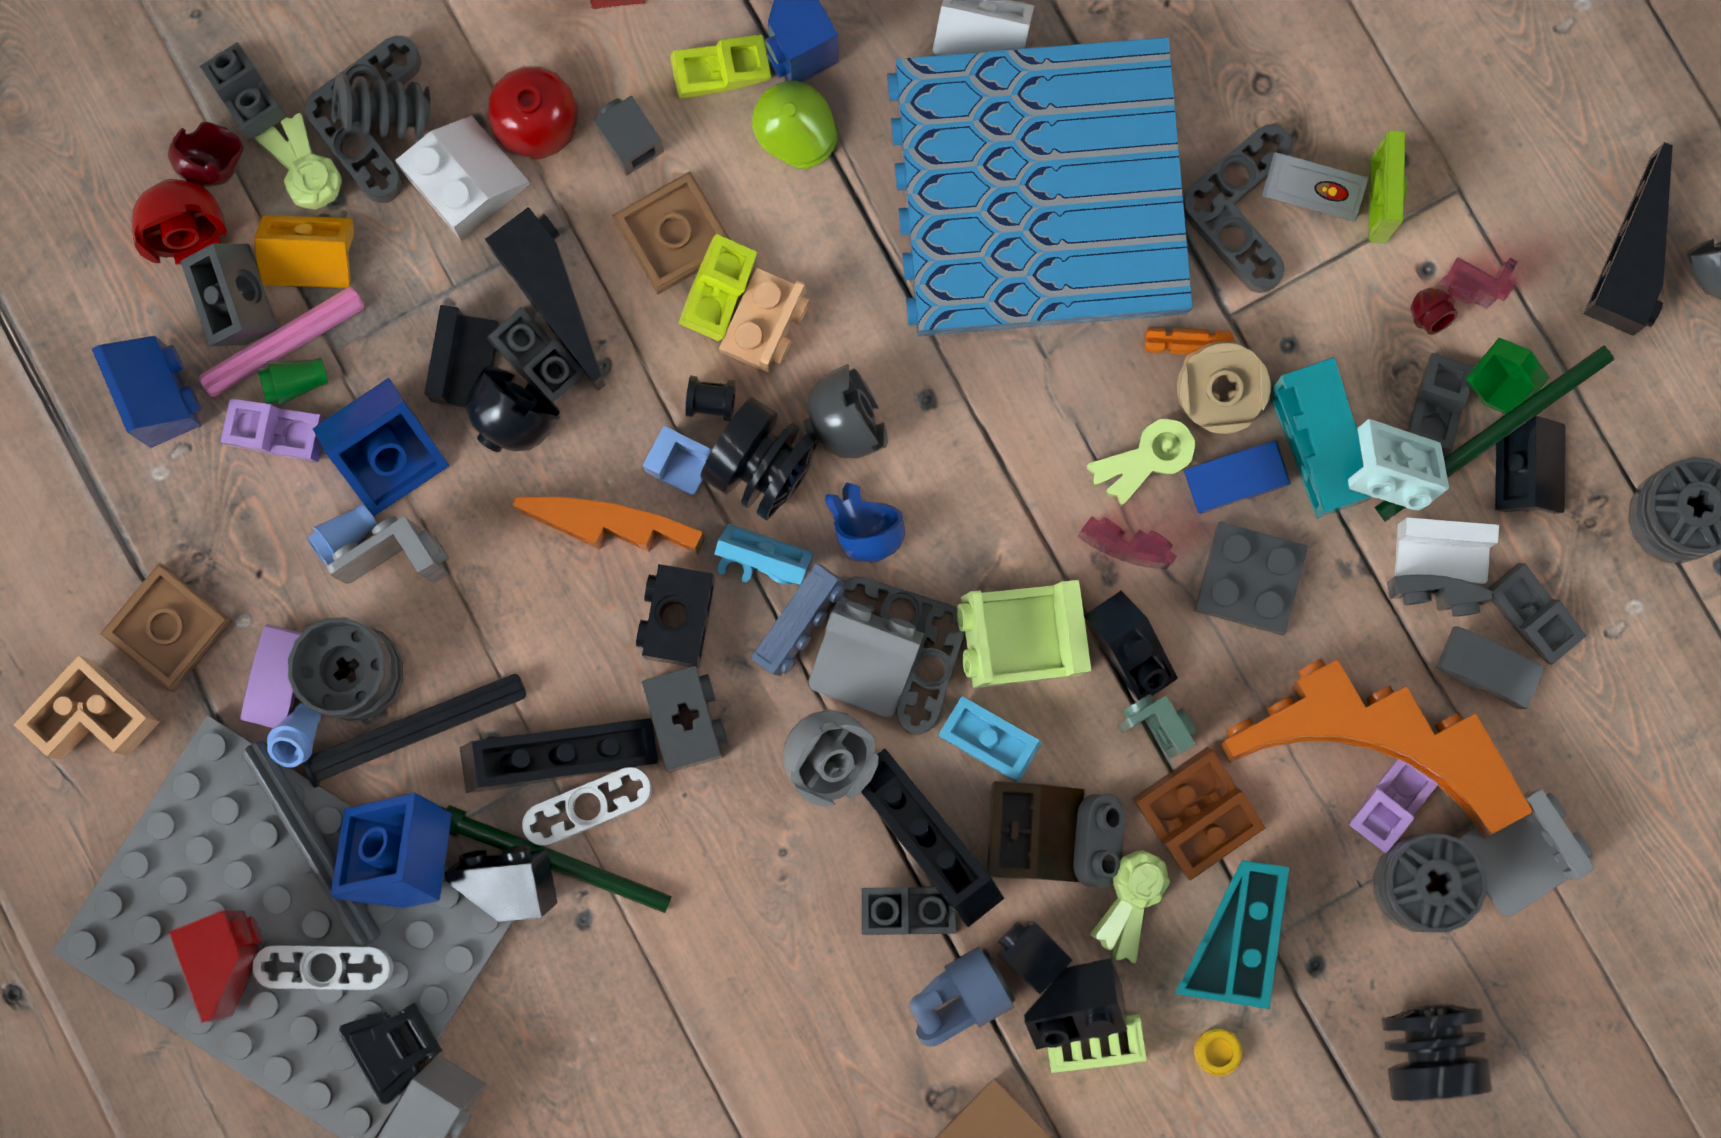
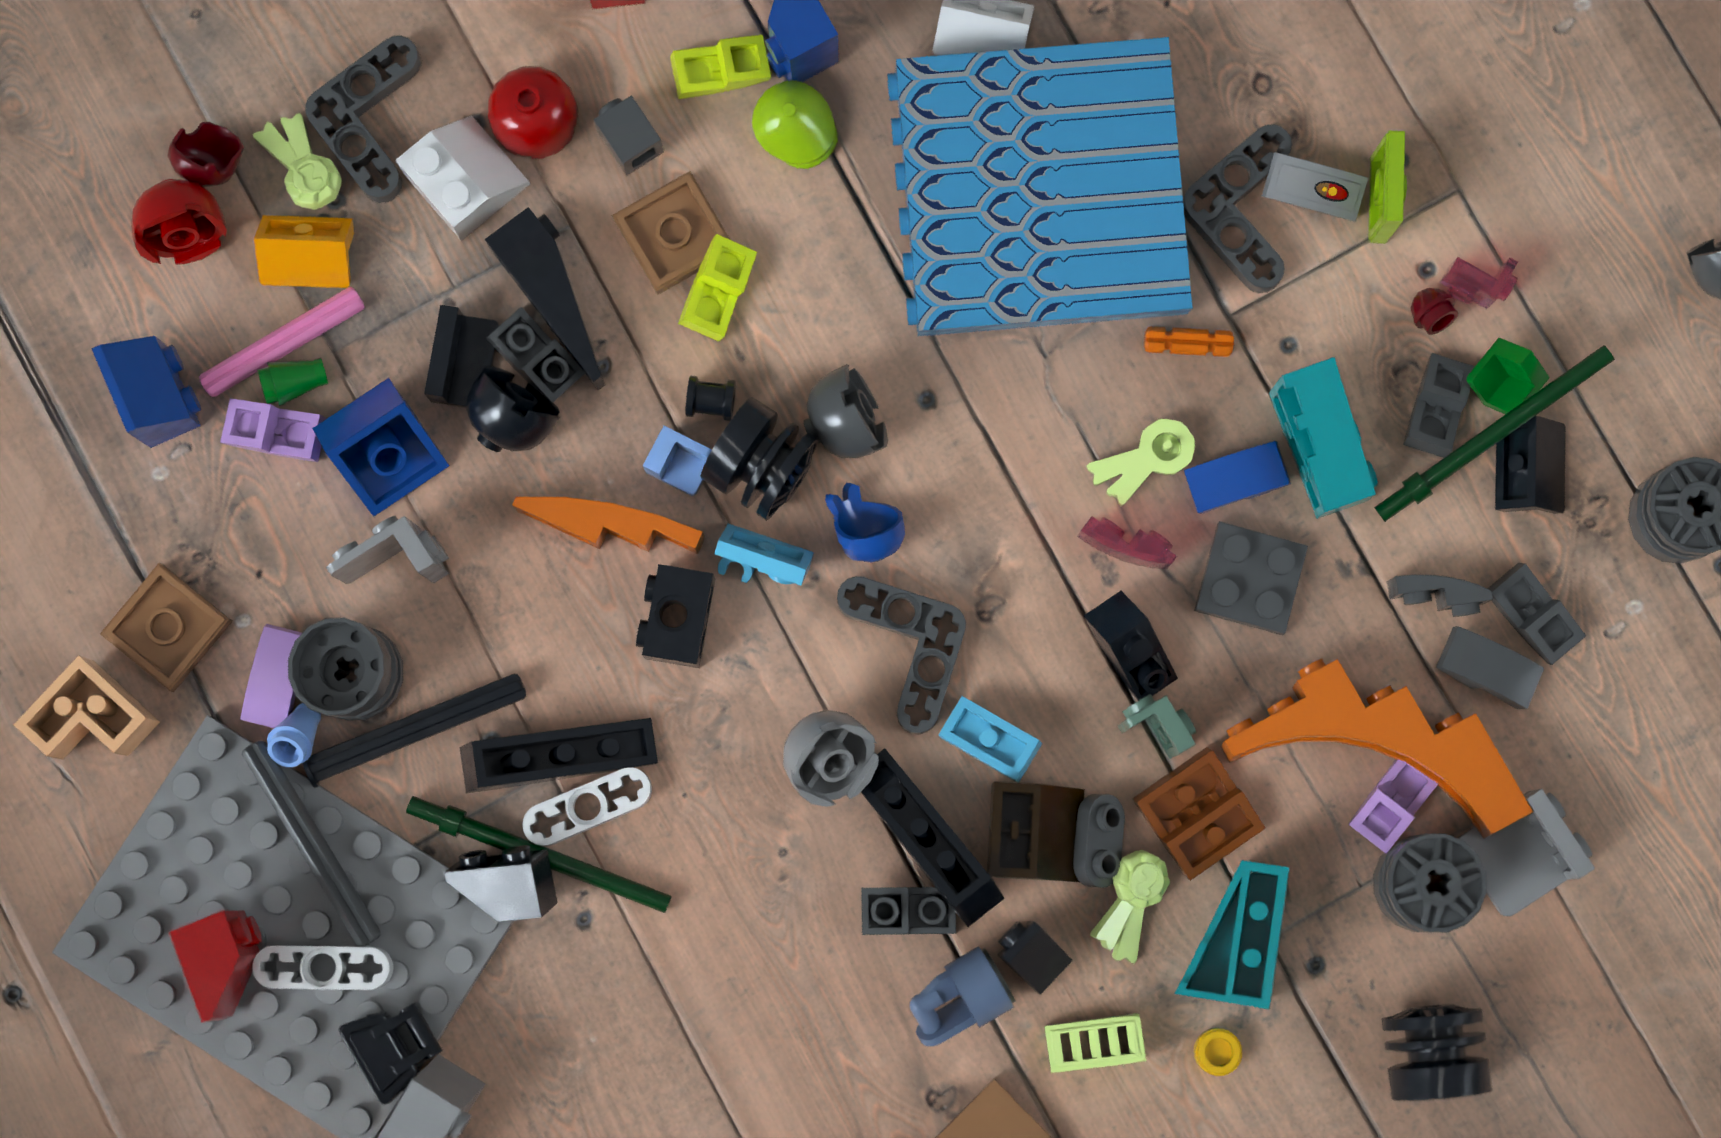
(229, 294): dark grey brick -> none
(243, 91): dark grey slope -> none
(341, 531): light blue cone -> none
(380, 105): dark grey piece -> none
(392, 852): blue slope -> none
(665, 698): dark grey brick -> none
(764, 319): light nougat bracket -> none
(798, 620): sand blue piece -> none
(865, 658): light grey bracket -> none
(1024, 634): yellowish green panel -> none
(1078, 1006): black slope -> none
(1242, 403): tan plate -> none
(1399, 466): light aqua bracket -> none
(1445, 548): white panel -> none
(1635, 265): black slope -> none

